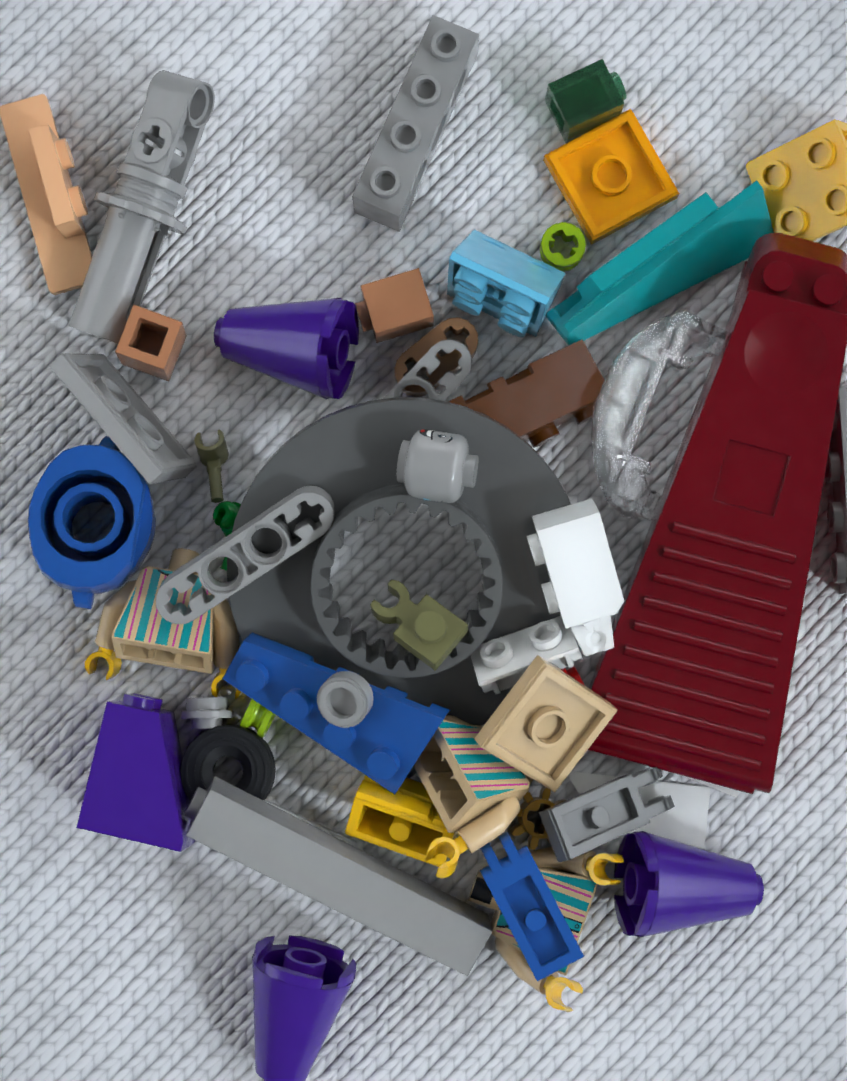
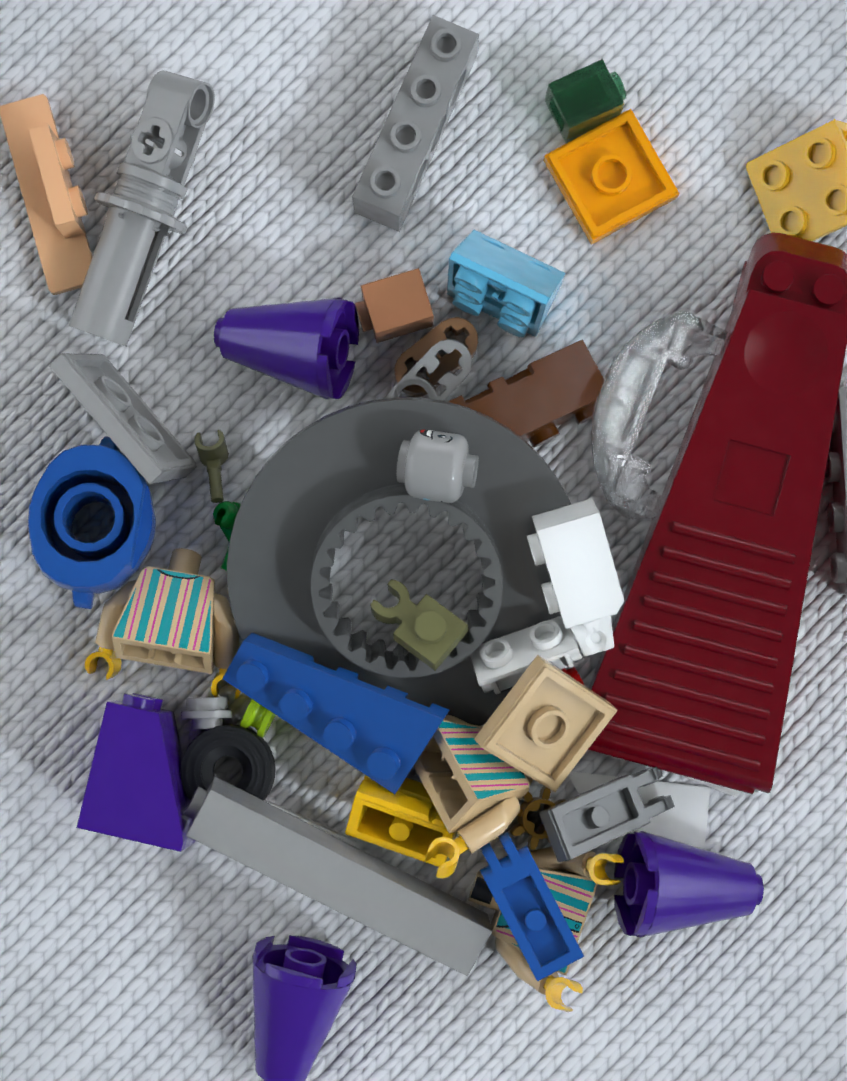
(151, 343): nougat brick -> none
(248, 559): light grey beam -> none
(345, 699): light grey tile -> none
(568, 233): lime bush -> none
(665, 262): teal wedge -> none

